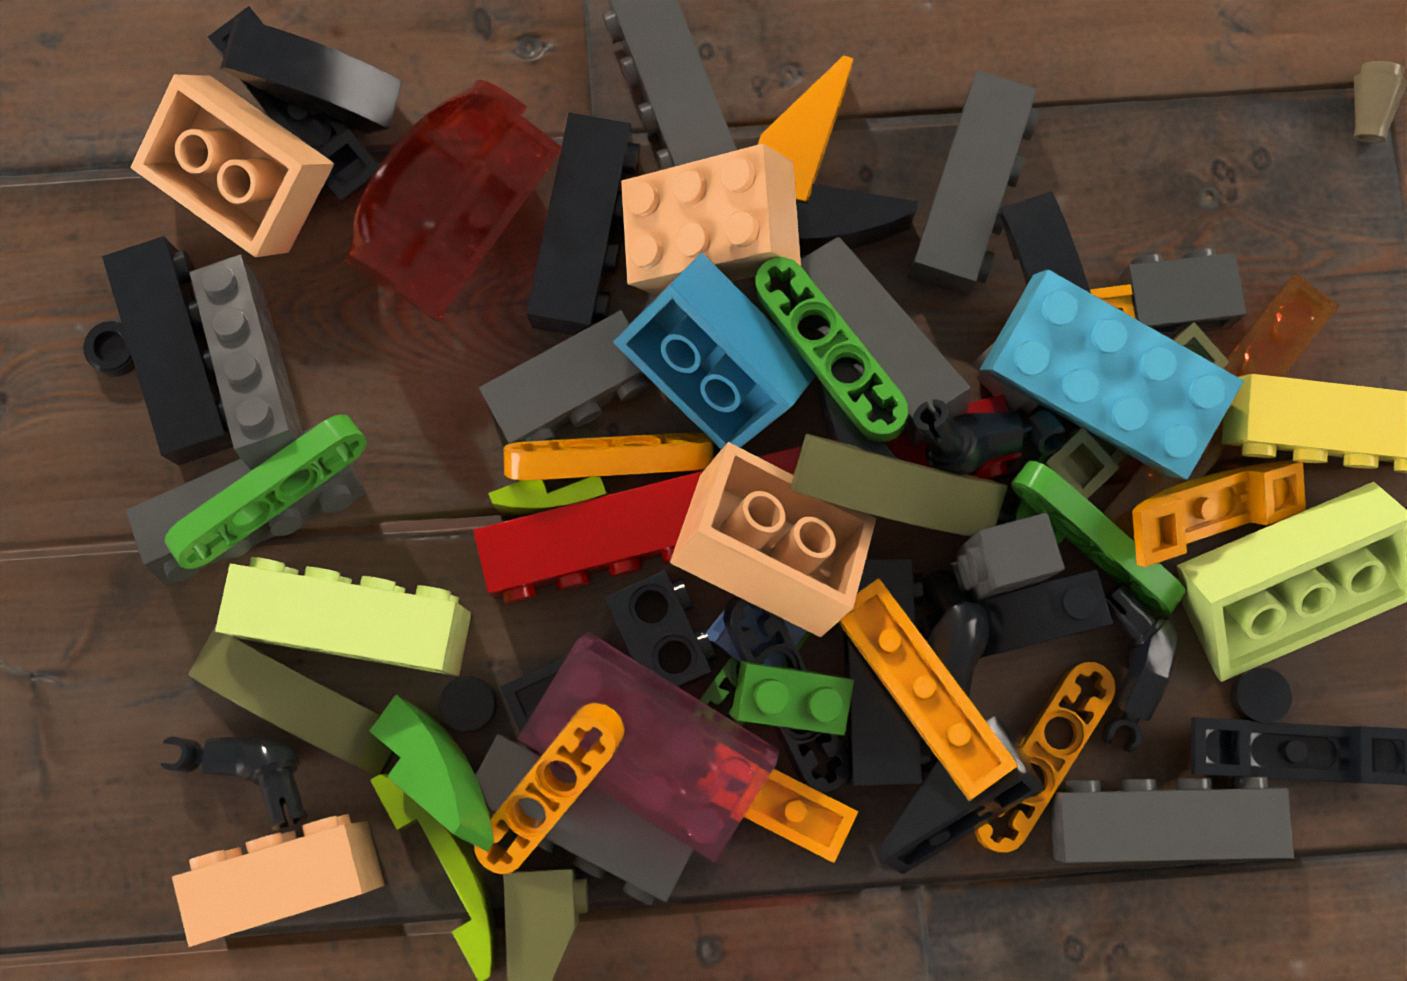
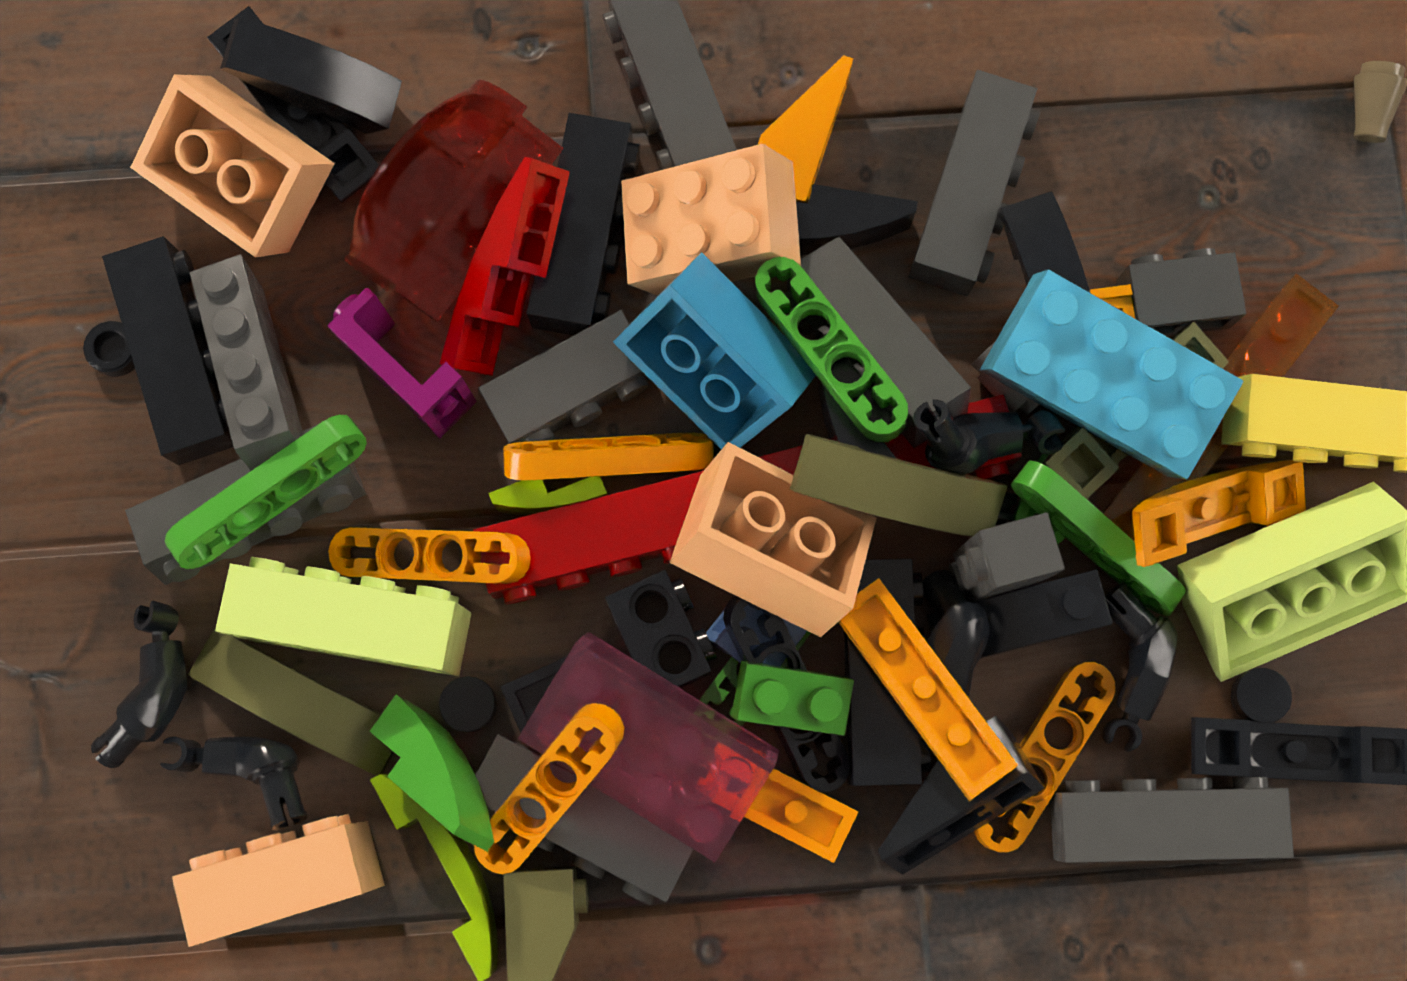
(160, 690): none -> black arm
(428, 551): none -> light orange beam
(438, 402): none -> magenta panel
(510, 251): none -> red slope

